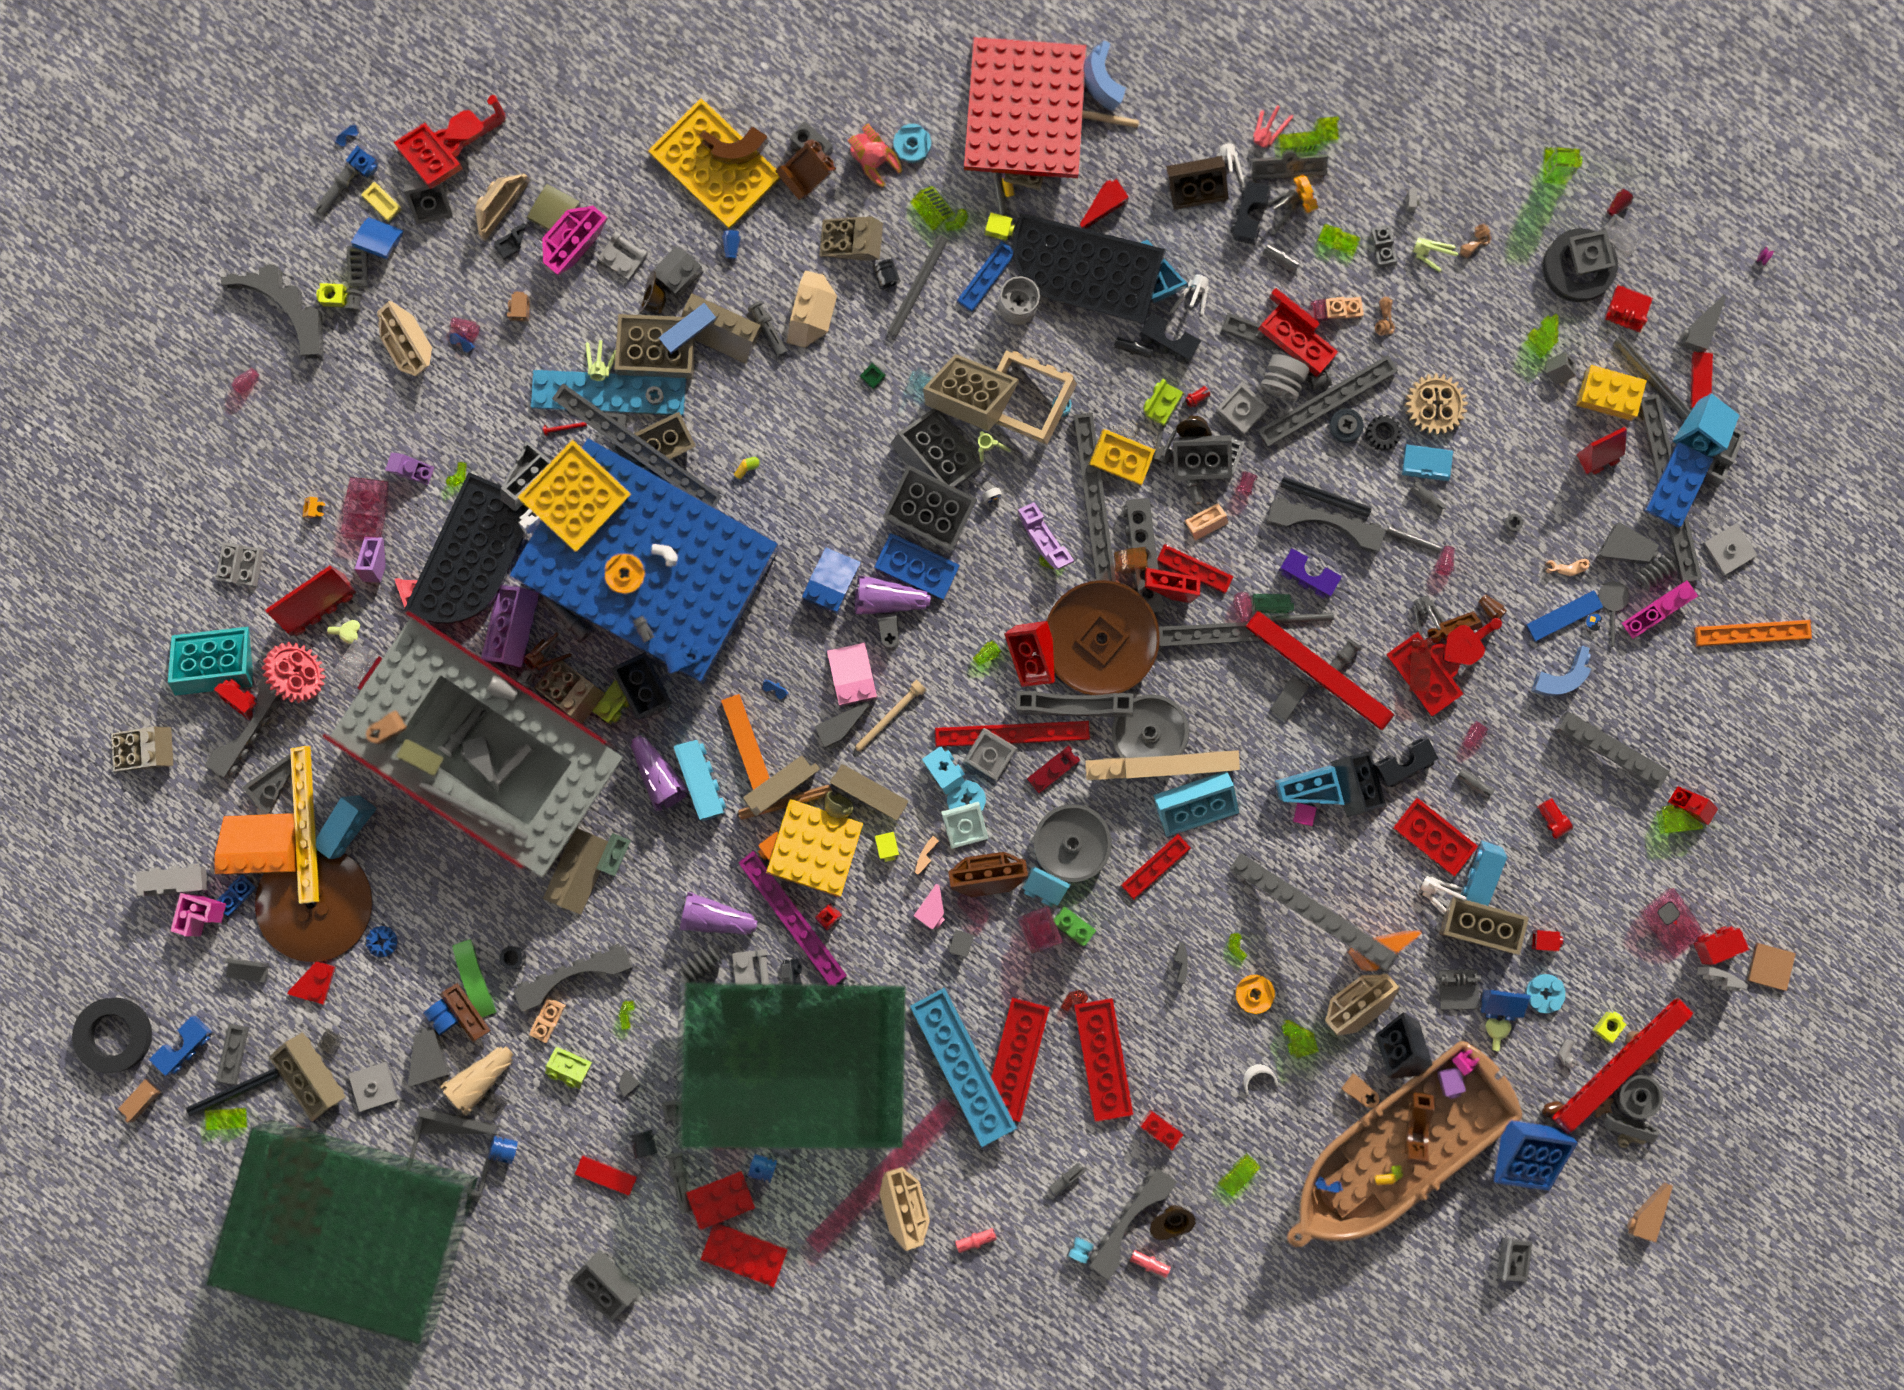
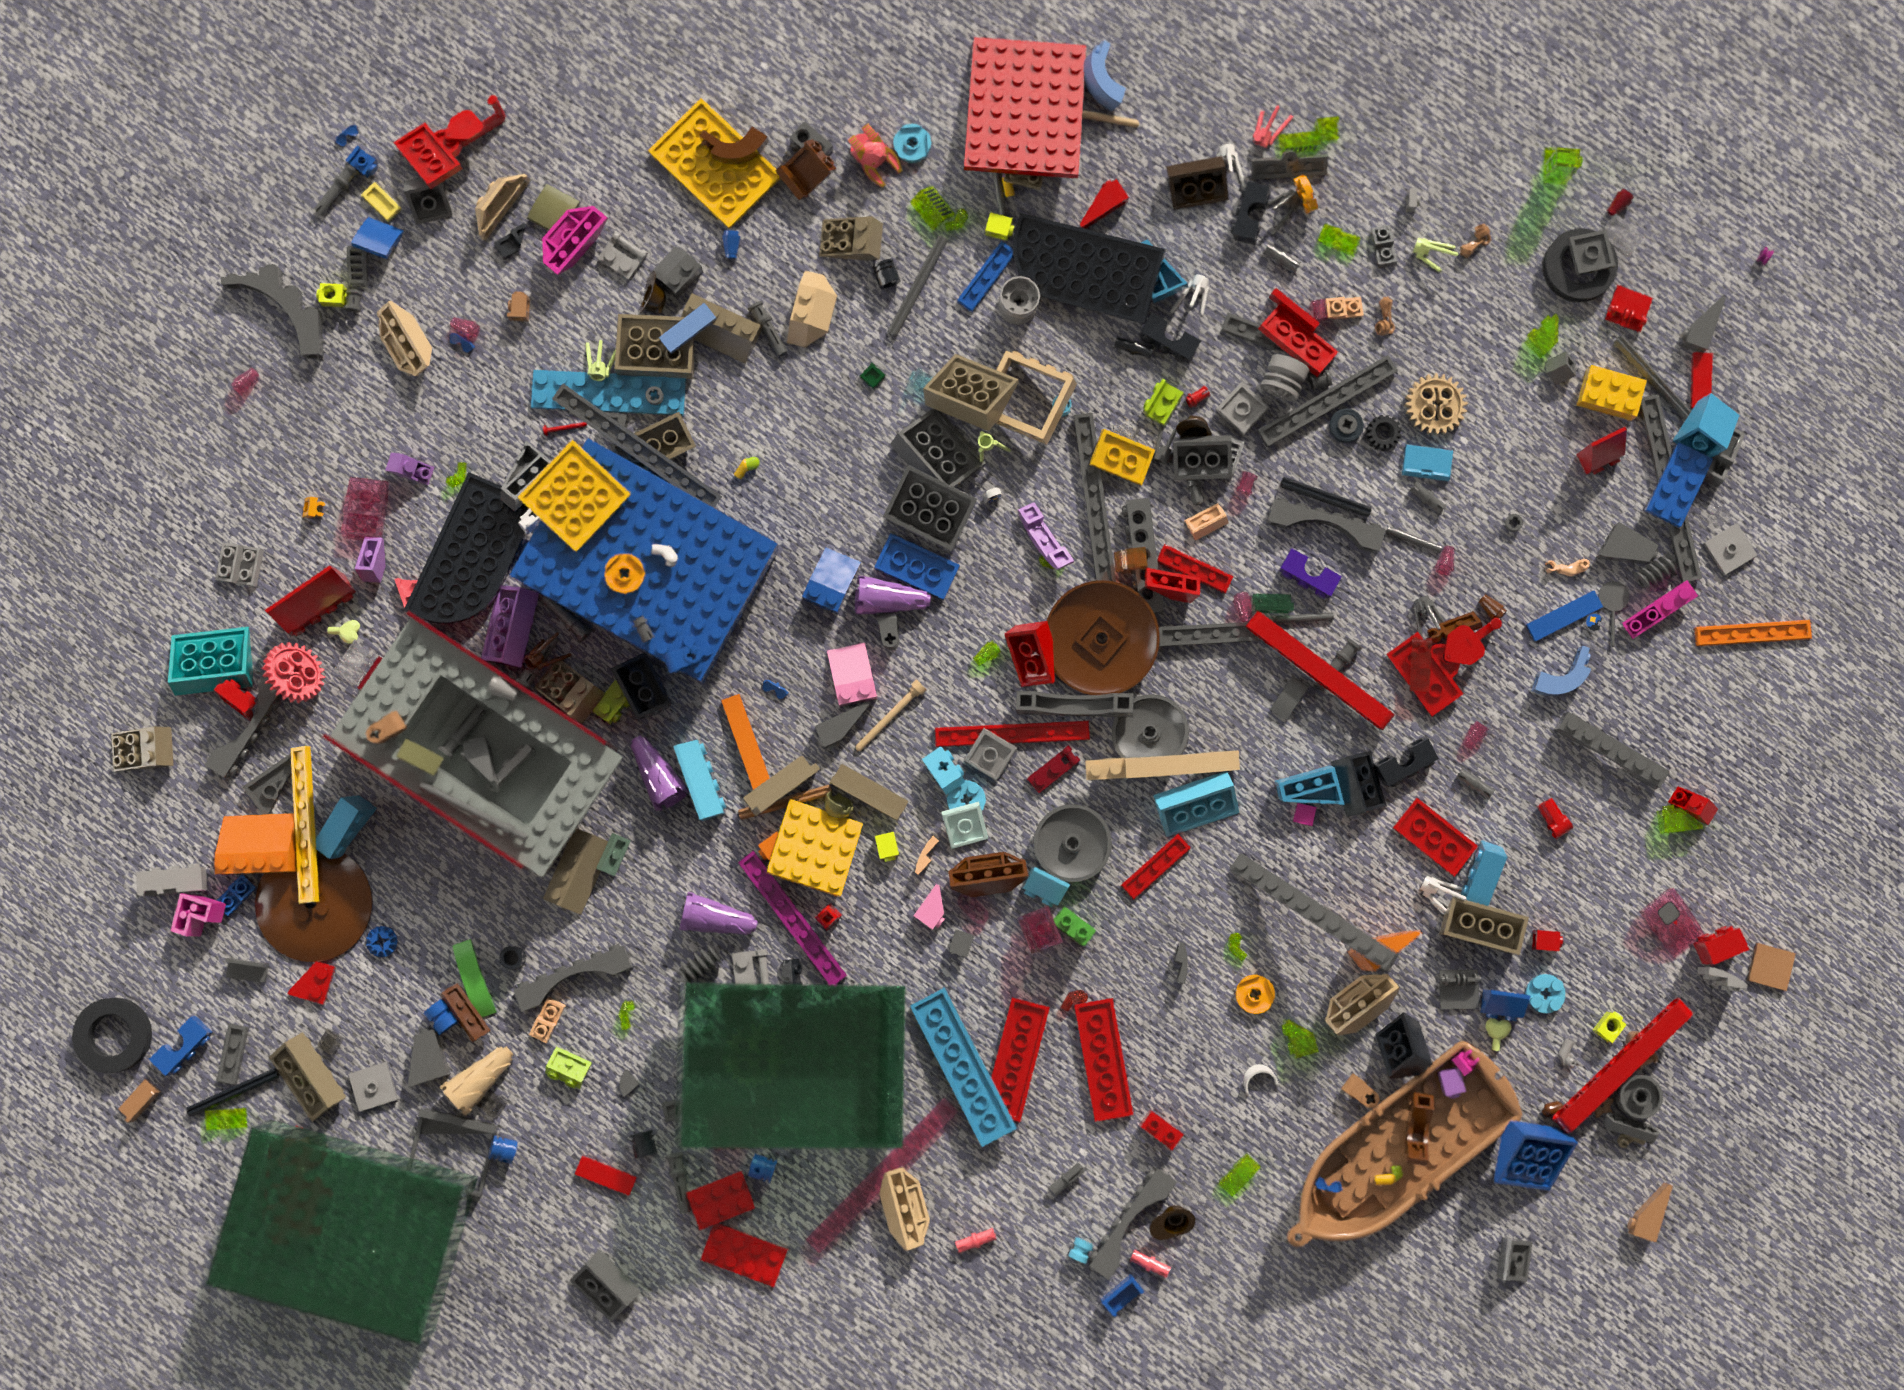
(1121, 1295): none -> blue panel

